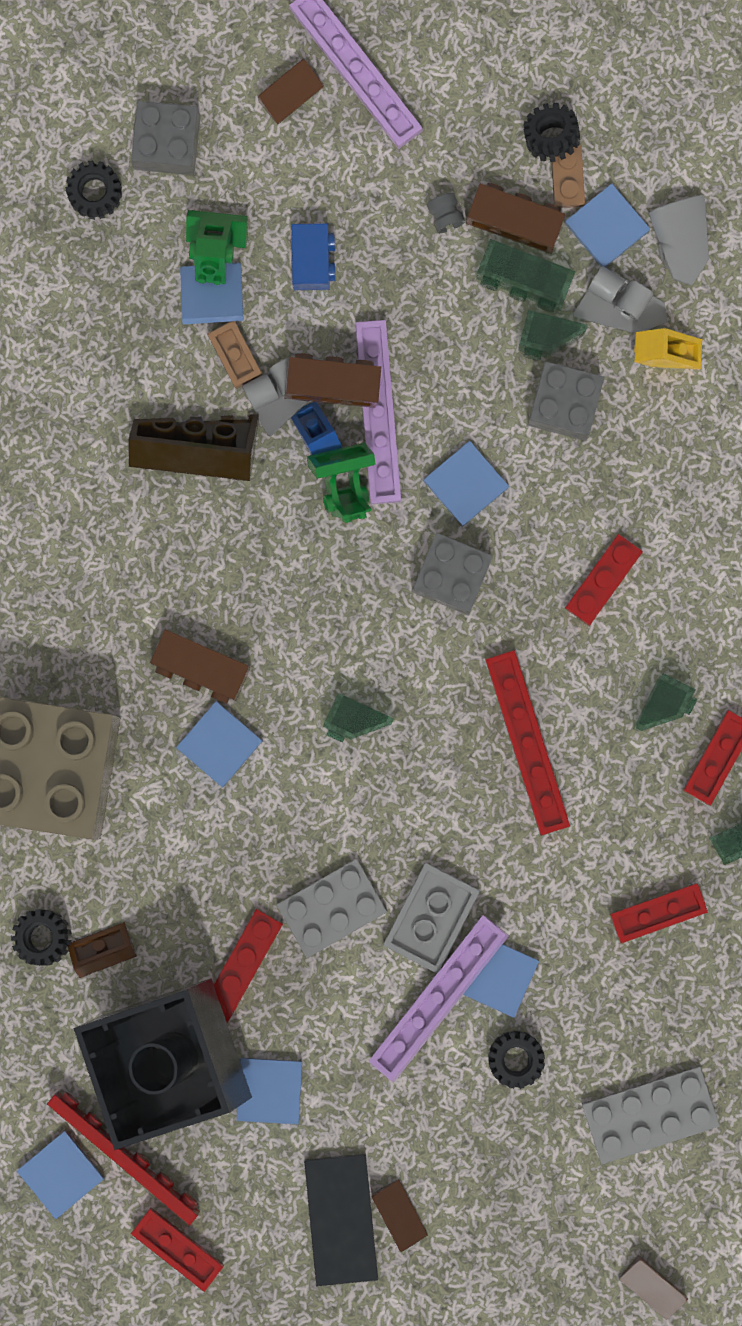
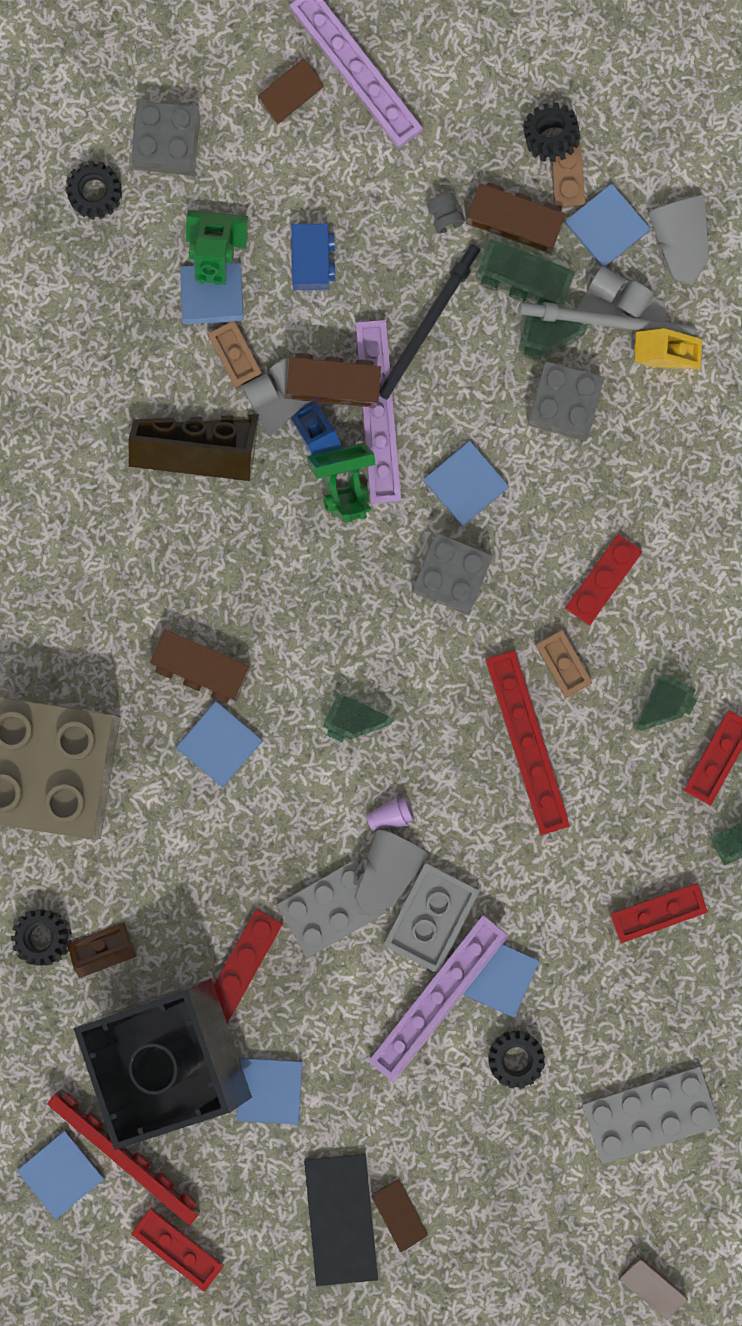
(386, 871): none -> light grey panel
(391, 815): none -> lavender cone
(459, 274): none -> black bar
(551, 312): none -> light grey bar
(563, 664): none -> medium nougat plate

